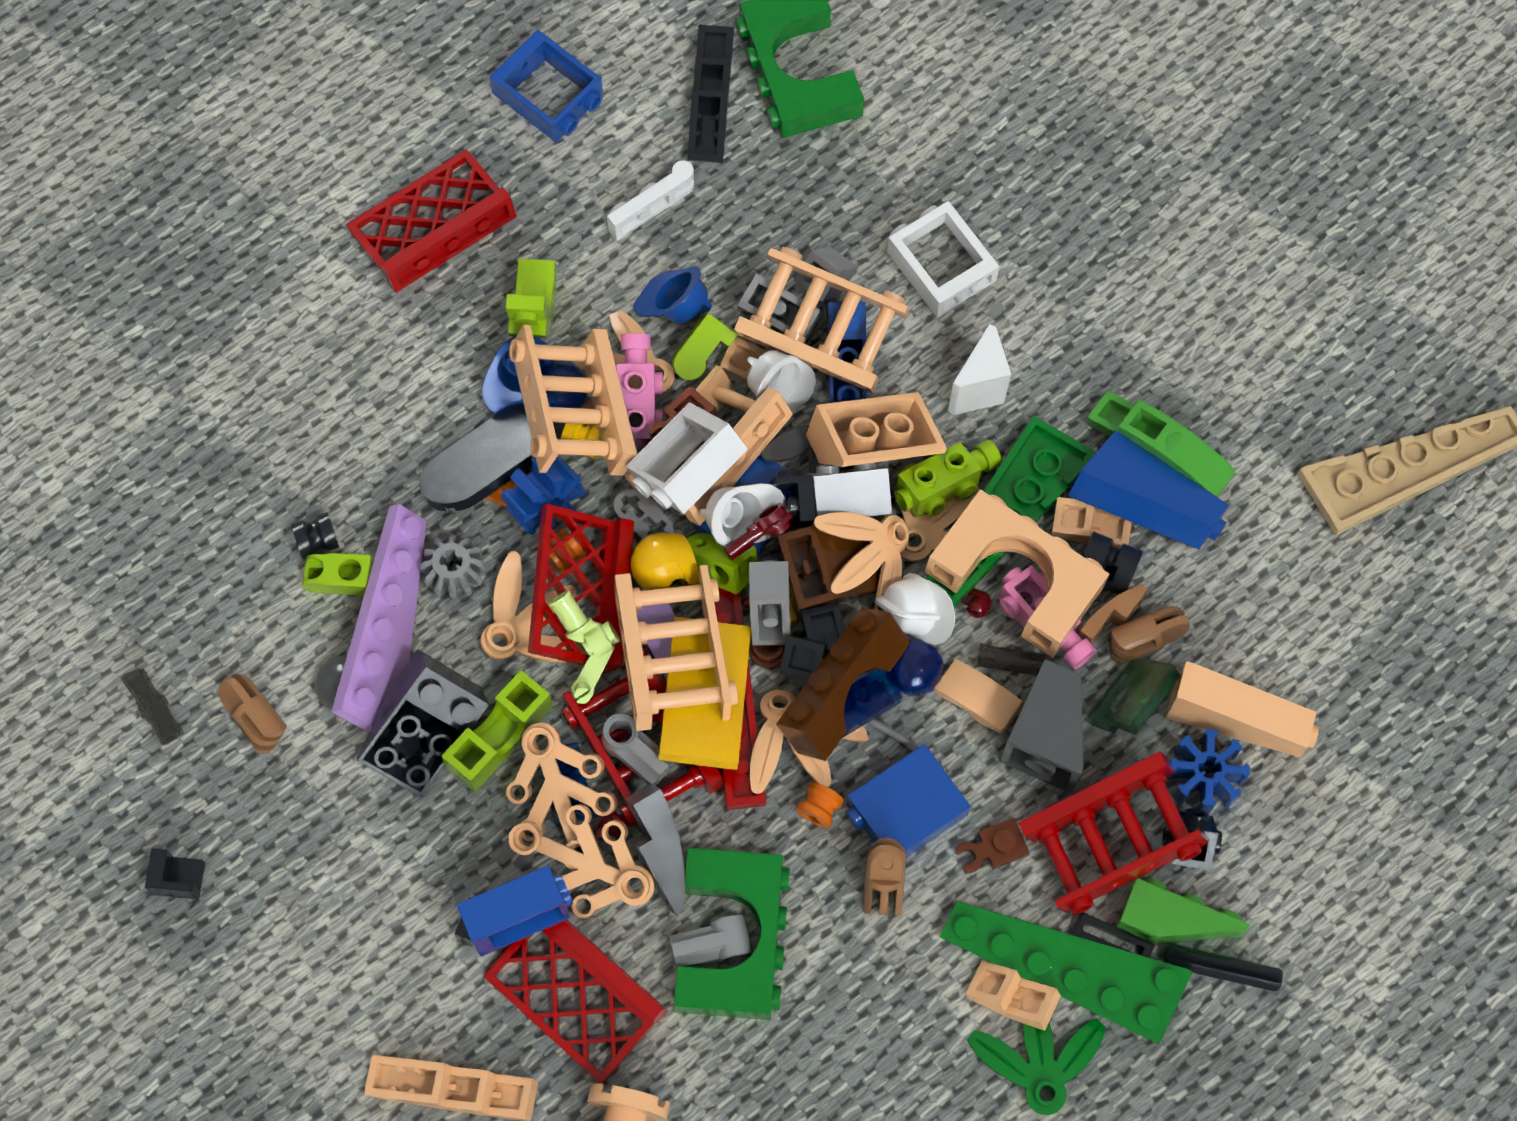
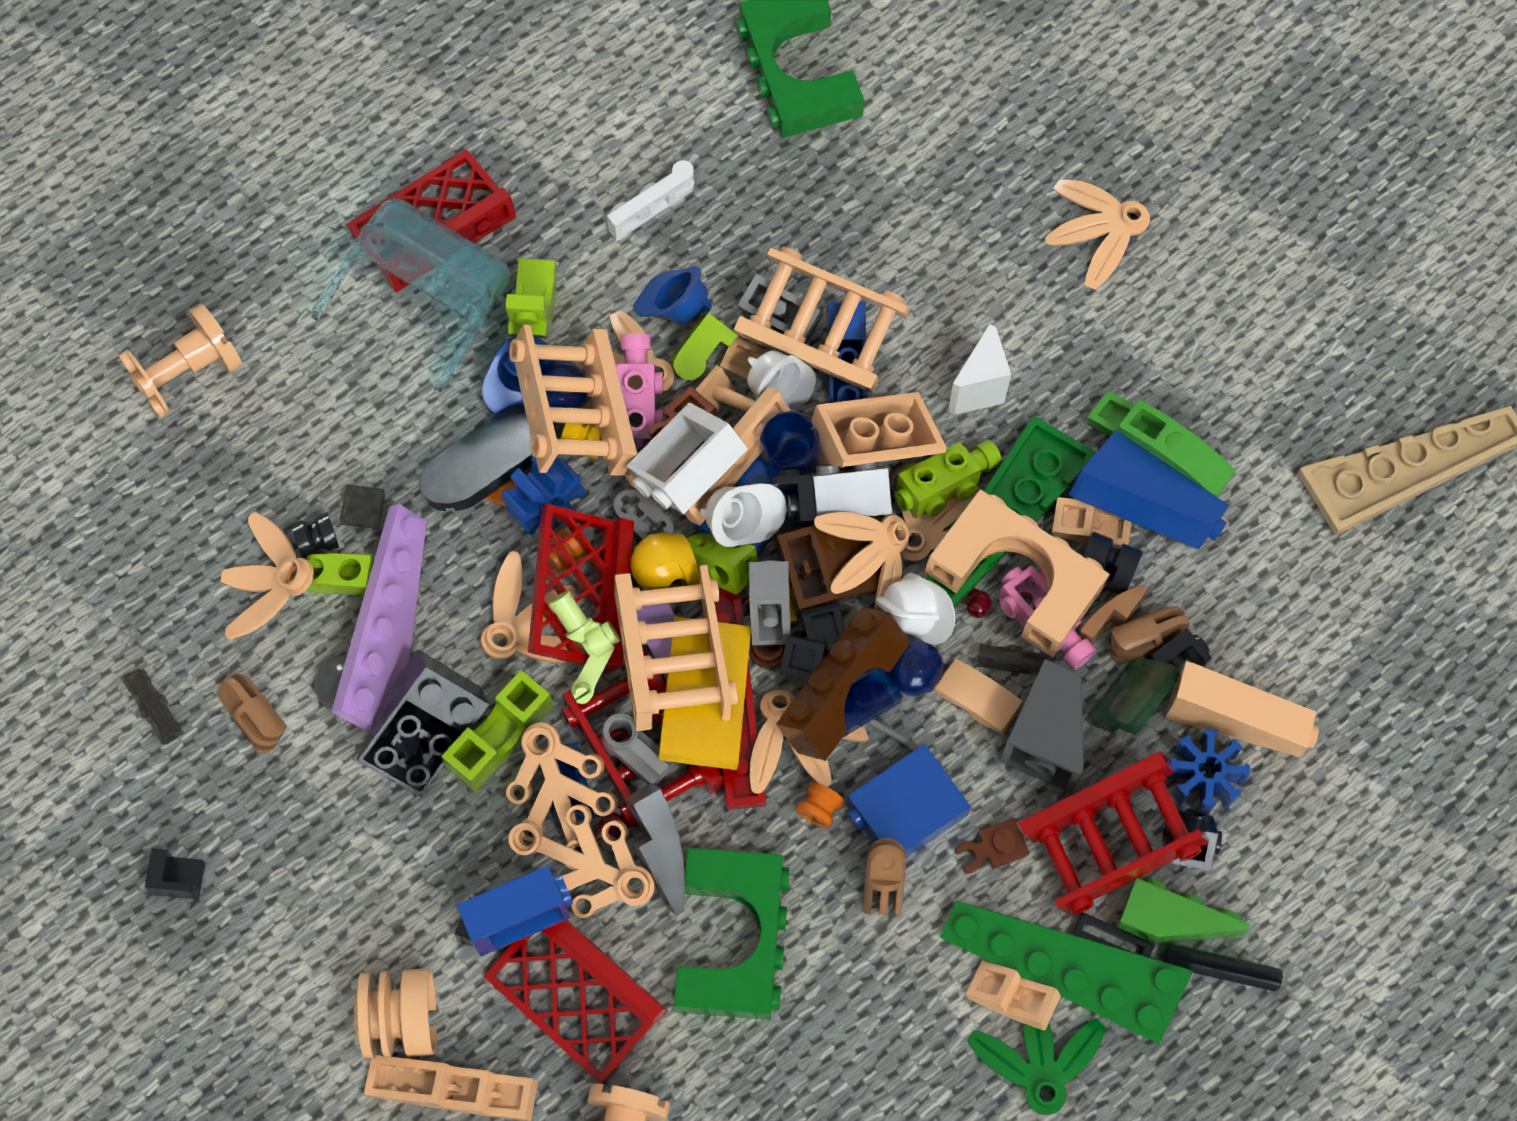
(192, 352): none -> light nougat piece
(288, 577): none -> light nougat plant
(362, 506): none -> clear smoke plate
(396, 1013): none -> light nougat wheel
(430, 260): none -> clear light blue windscreen
(467, 569): light grey gear -> none
(523, 62): blue window -> none
(710, 94): black slope -> none
(718, 942): light grey piece -> none
(771, 521): dark red plate -> none
(790, 441): none -> clear blue hair
(832, 262): light grey brick -> none
(959, 288): white window -> none
(1110, 220): none -> light nougat plant
(1185, 643): none -> black bracket

